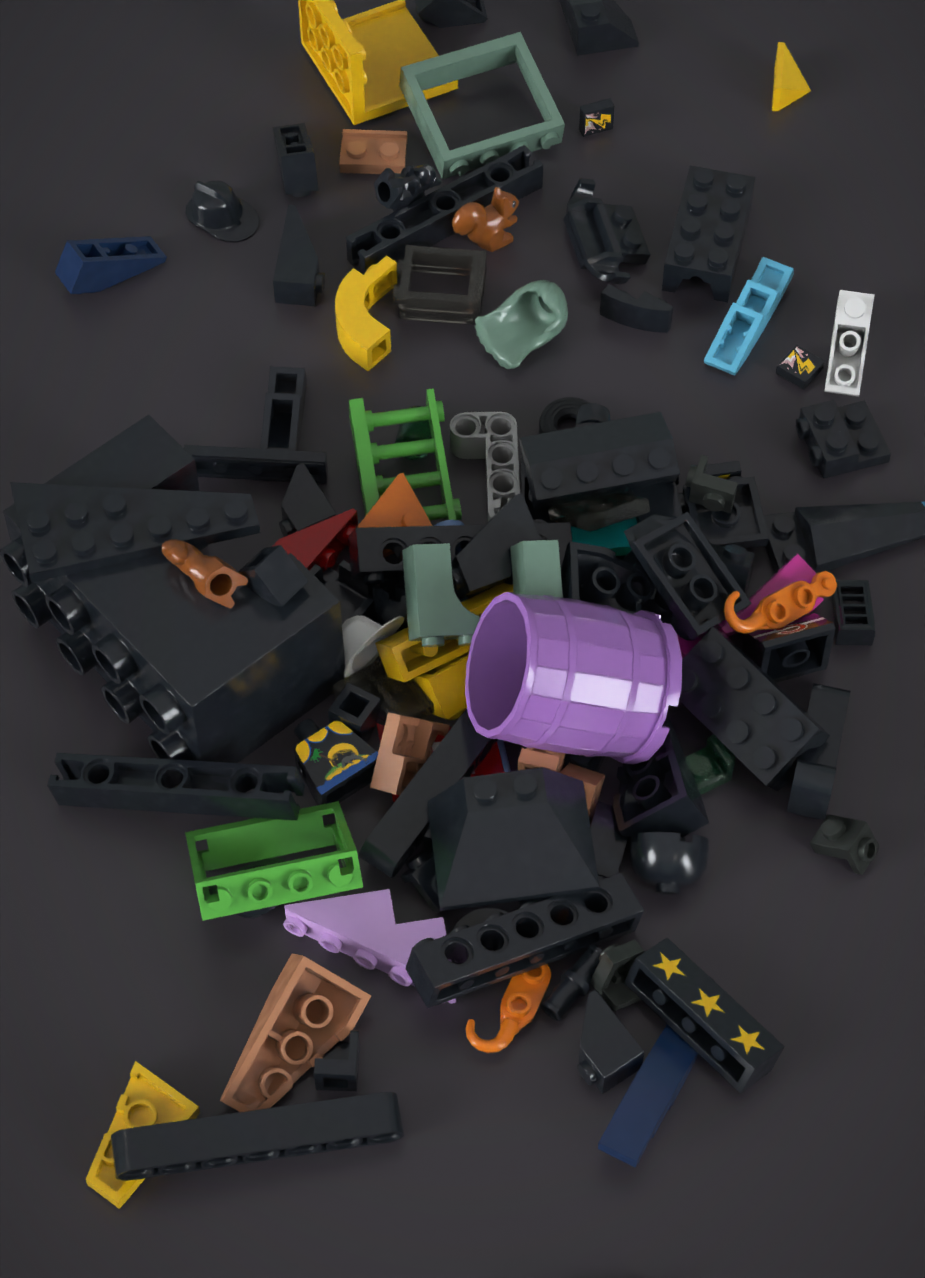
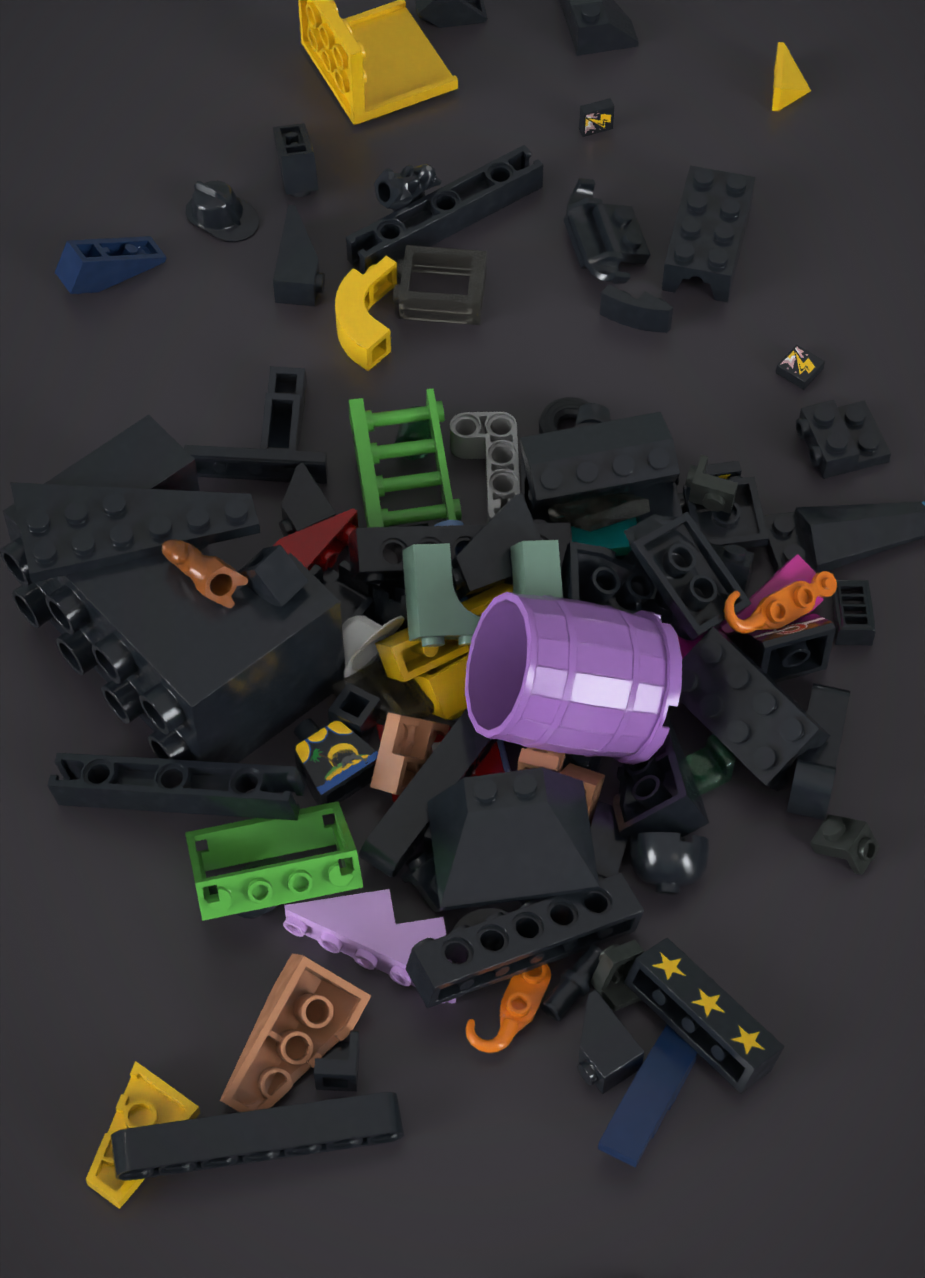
(373, 151): nougat plate -> none
(396, 508): orange wing -> none
(466, 63): sand green window -> none
(487, 224): dark orange animal -> none
(523, 322): sand green piece -> none
(749, 316): medium azure slope -> none
(849, 343): white slope -> none

